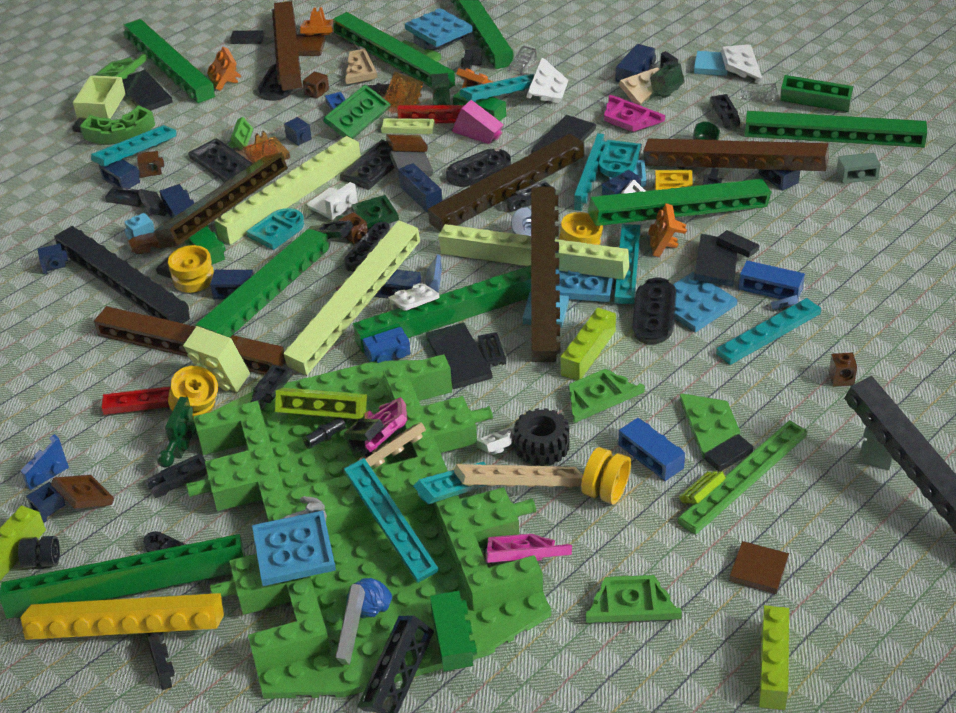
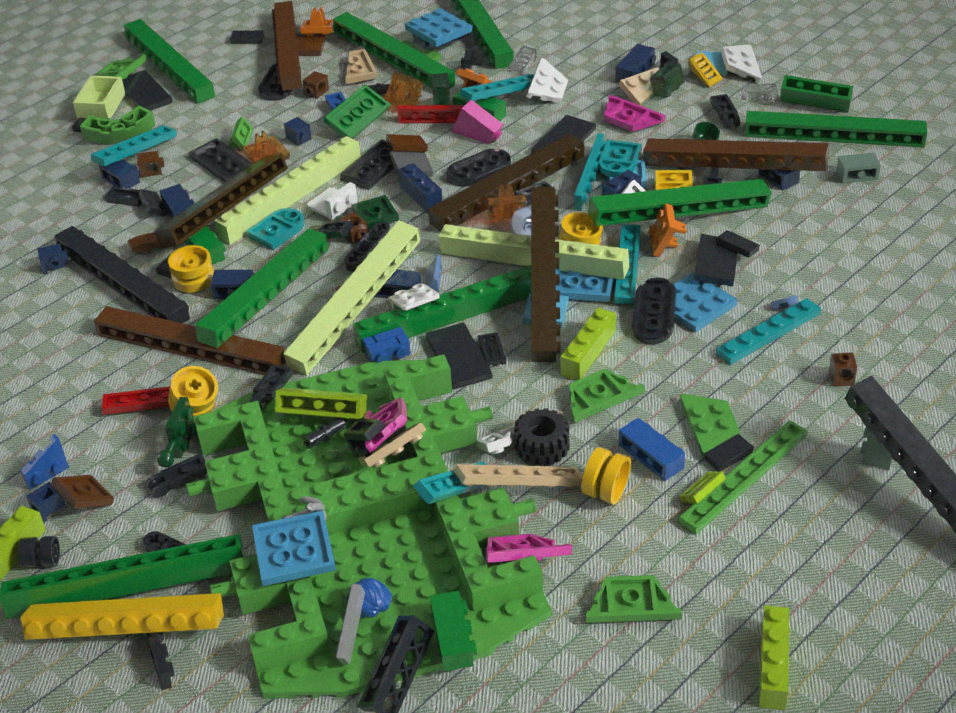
(138, 226): medium azure brick -> none
(218, 356): yellowish green piece -> none
(223, 69): orange plate -> none
(391, 520): teal plate -> none
(407, 126): yellowish green tile -> none
(505, 205): none -> clear orange plate
(700, 61): none -> yellow slope
(759, 567): reddish brown tile -> none
(770, 280): blue brick -> none

